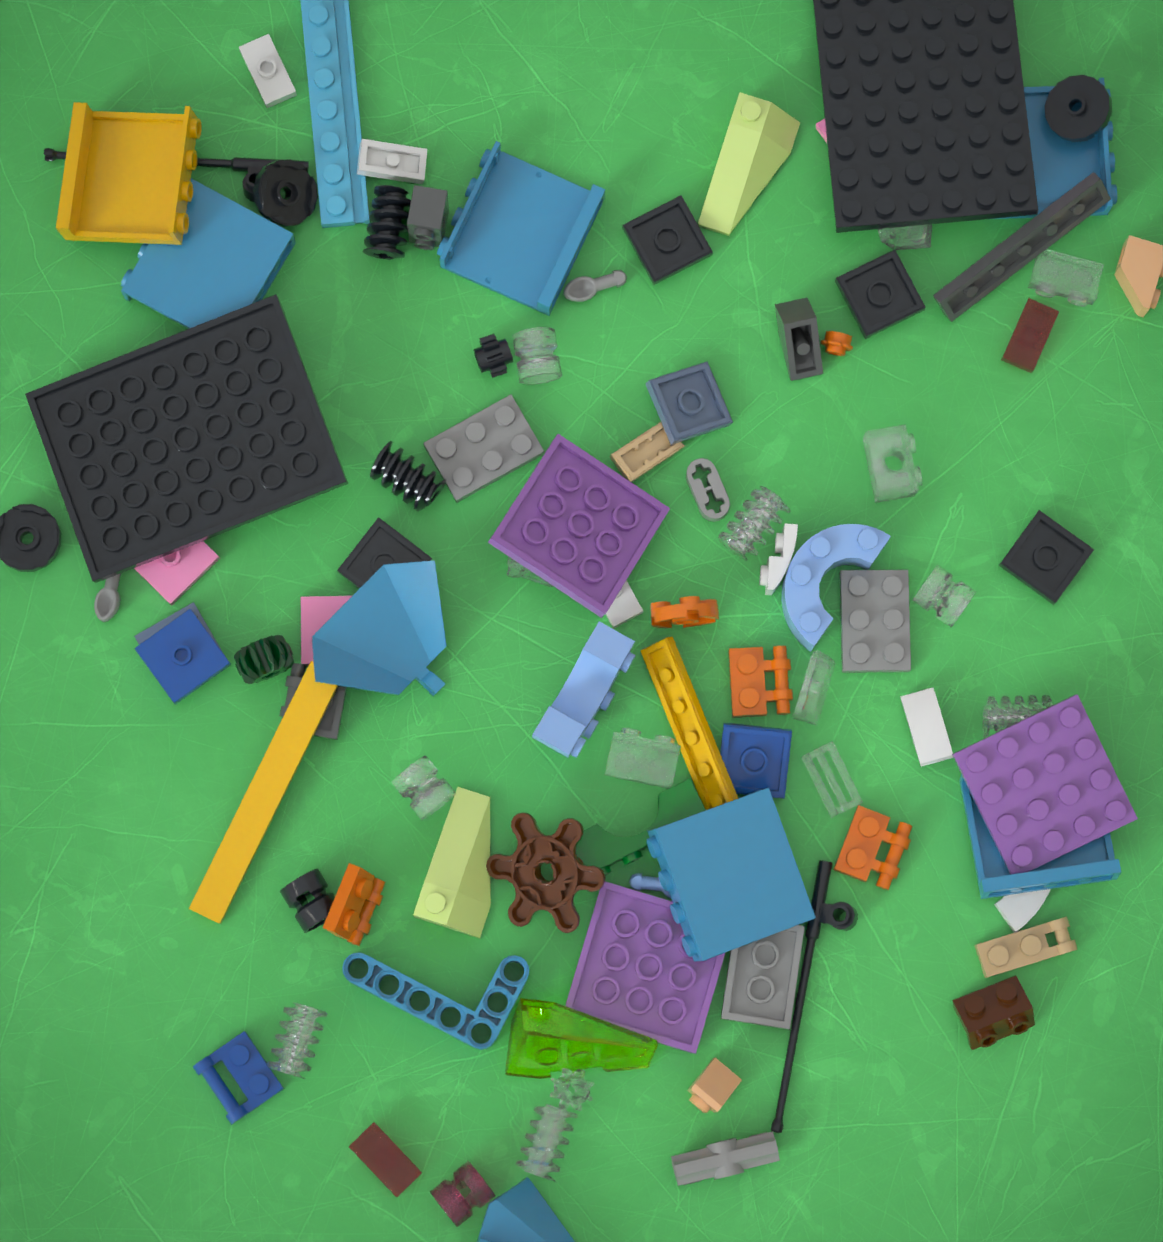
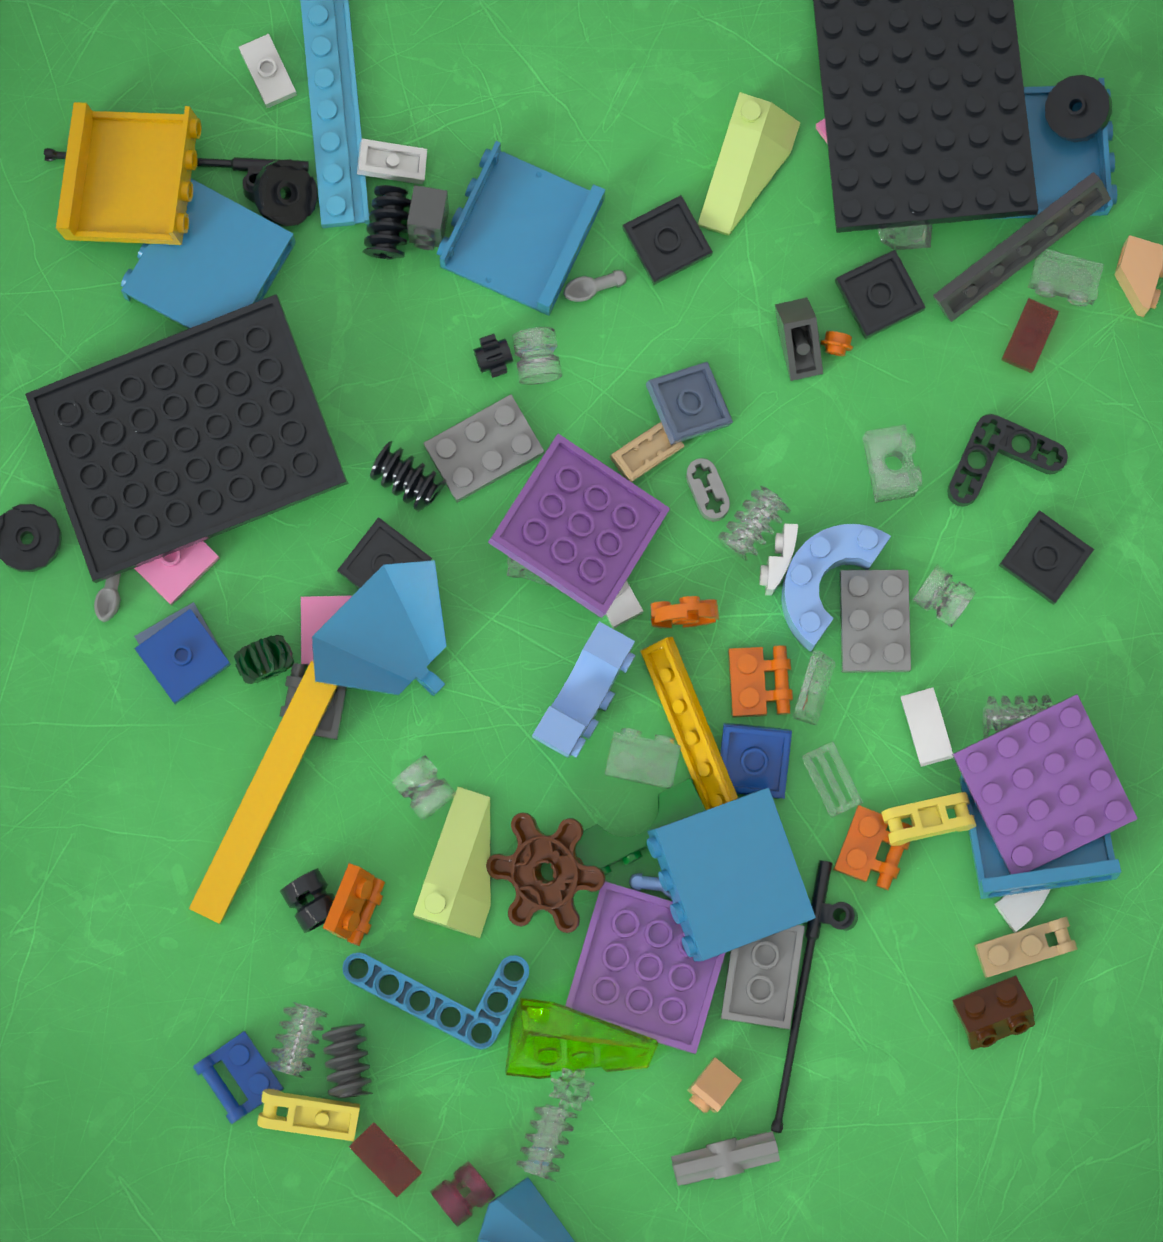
(309, 1115): none -> light yellow plate
(346, 1061): none -> dark grey piece
(928, 818): none -> light yellow plate
(1002, 444): none -> black beam

